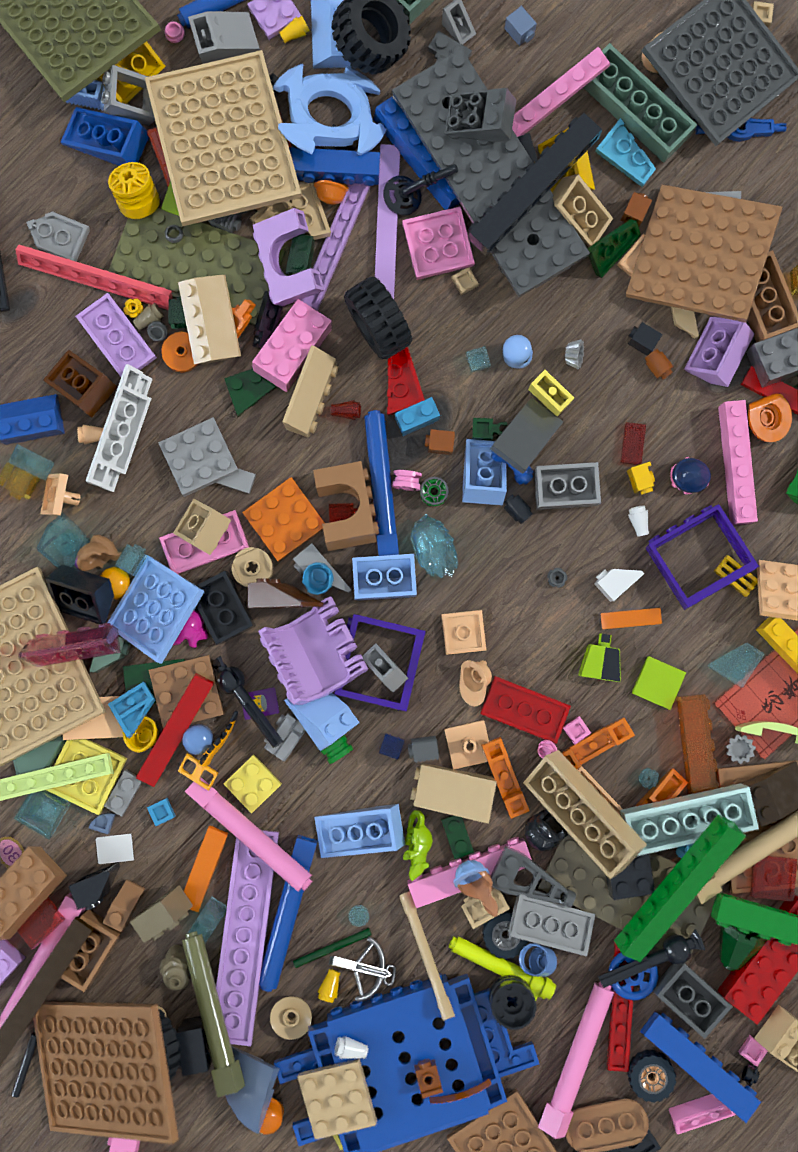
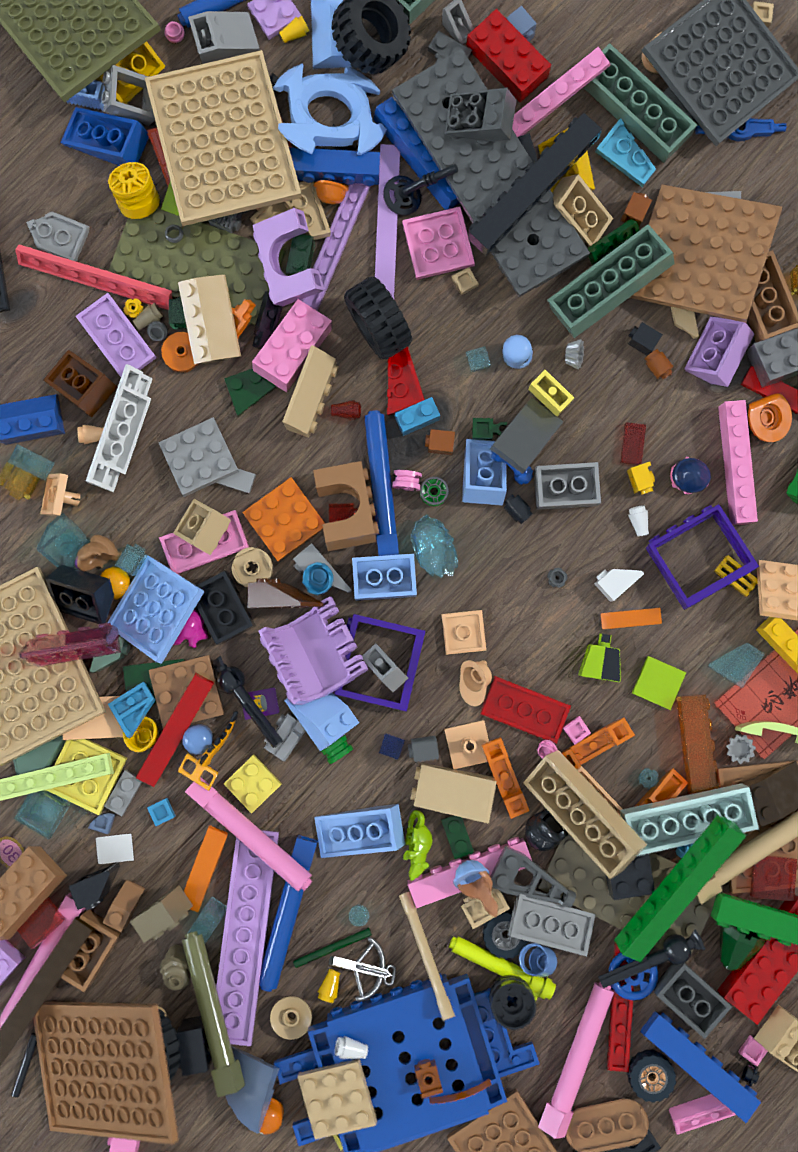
(508, 55): none -> red brick
(611, 281): none -> sand green brick

